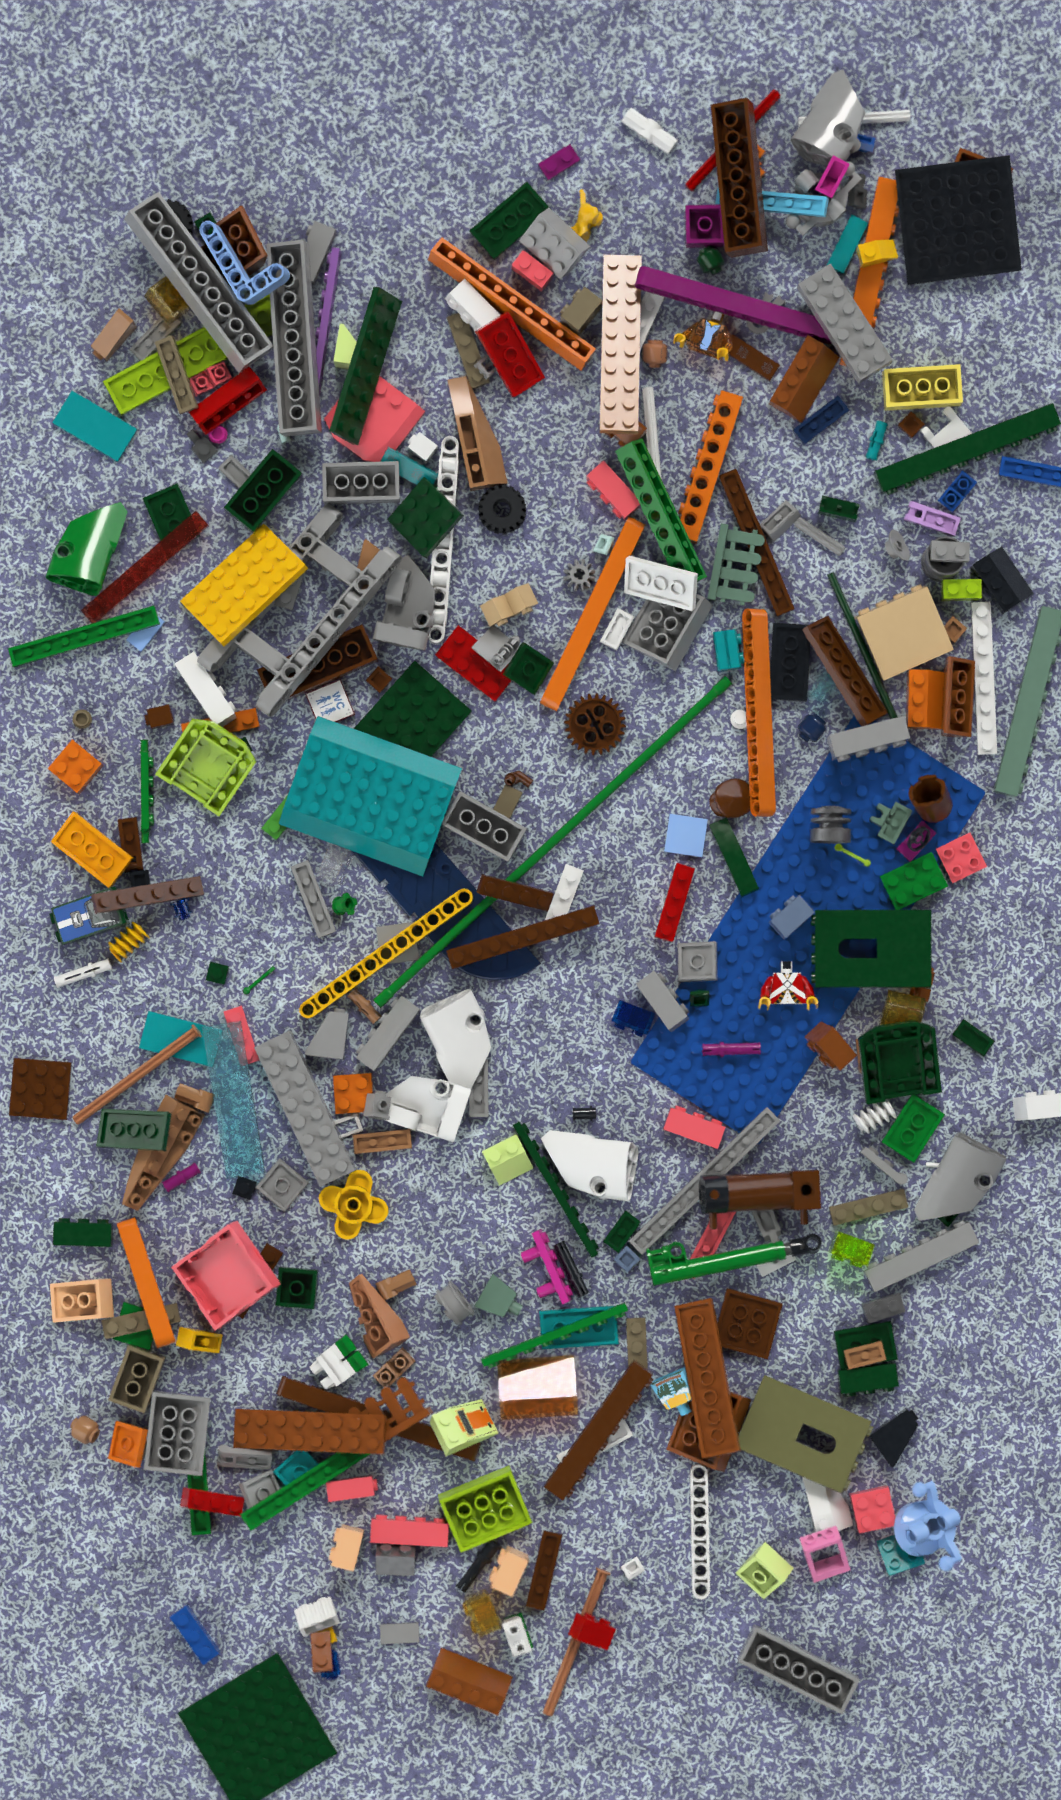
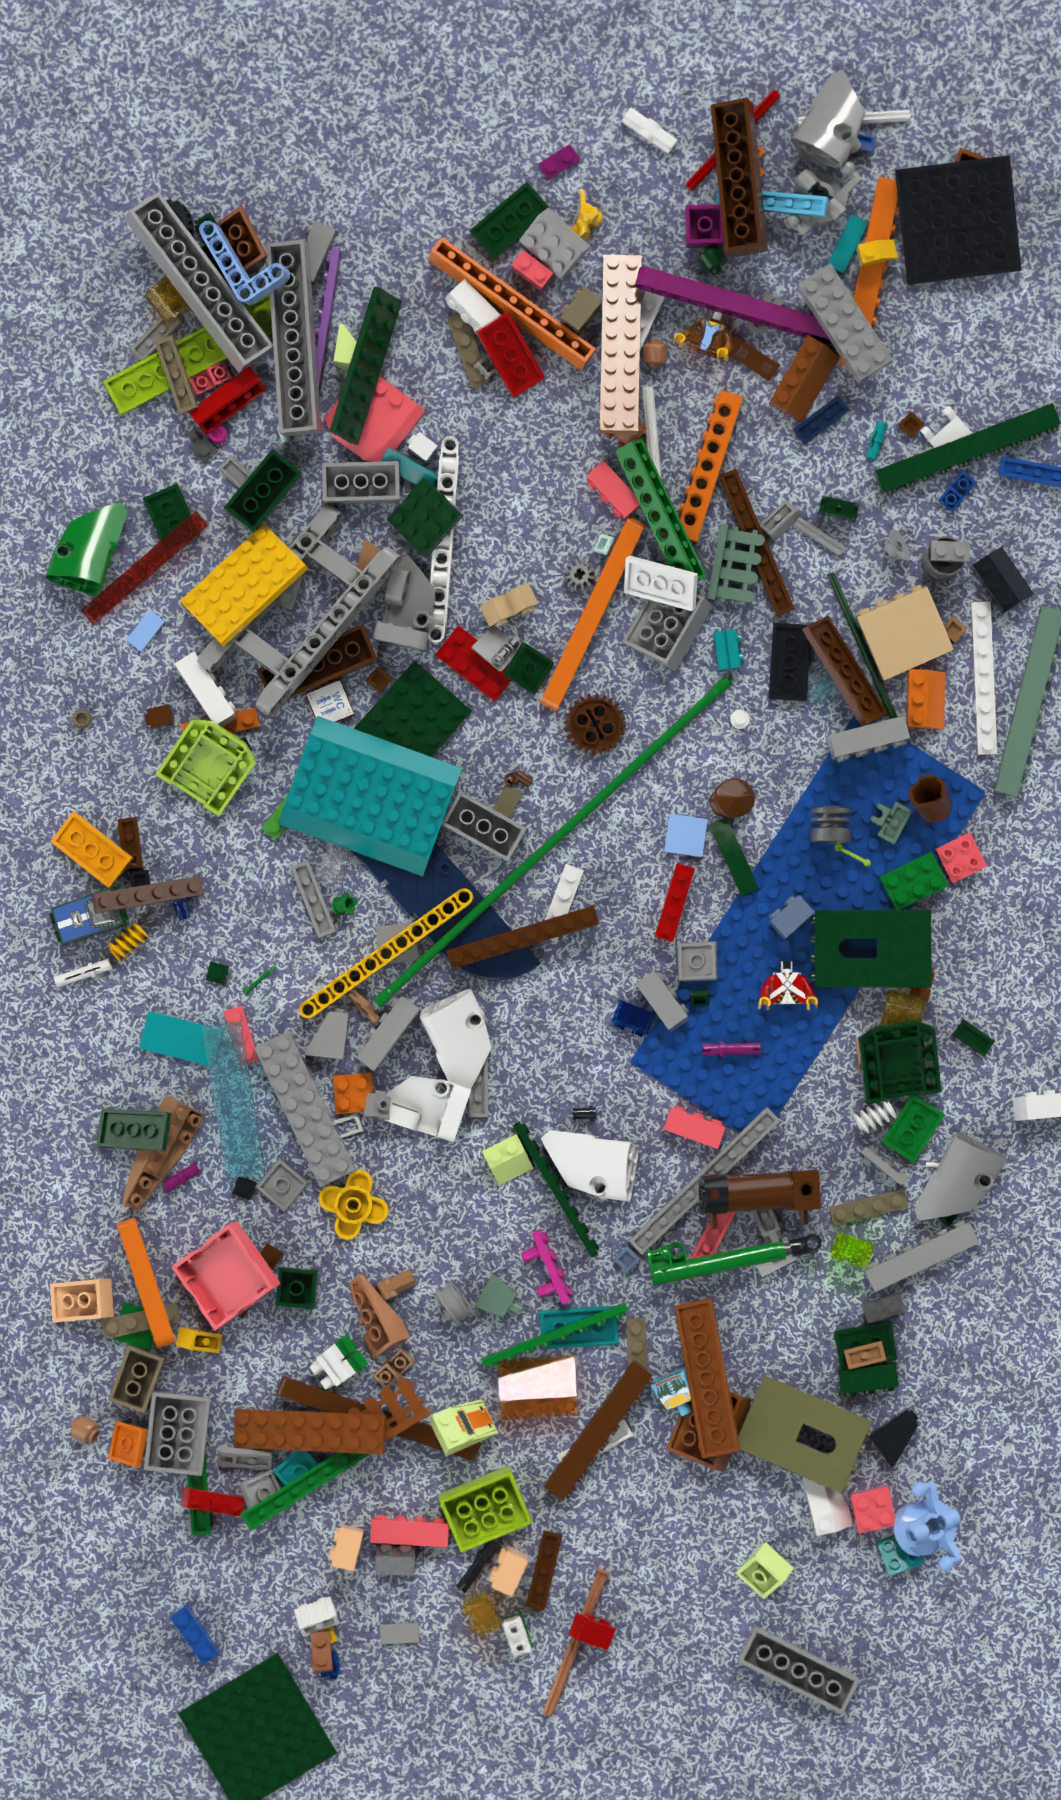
(40, 1088): reddish brown plate -> none
(75, 767): orange brick -> none
(83, 1233): dark green brick -> none
(84, 636): green plate -> none
(94, 426): teal tile -> none
(113, 335): medium nougat slope -> none
(136, 1075): nougat axle -> none
(147, 800): green plate -> none
(198, 1098): medium nougat piece -> none
(351, 1488): coral brick -> none
(382, 1141): medium nougat plate -> none
(469, 1681): dark orange slope -> none
(478, 443): medium nougat wedge -> none
(491, 519): black tyre -> none
(514, 892): reddish brown plate -> none
(571, 1269): black pin -> none
(617, 629): white plate -> none
(621, 1231): dark green plate -> none
(633, 1568): white slope -> none
(703, 1540): white beam -> none
(748, 1323): reddish brown plate -> none
(758, 712): orange beam -> none
(812, 728): dark blue head -> none
(829, 1566): bright pink window -> none
(830, 1046): dark orange brick -> none
(832, 176): dark pink slope -> none
(858, 195): dark grey plate -> none
(916, 841): piece -> none
(922, 387): light yellow brick -> none
(932, 518): lavender plate -> none
(958, 697): dark orange slope -> none
(961, 590): lime brick -> none

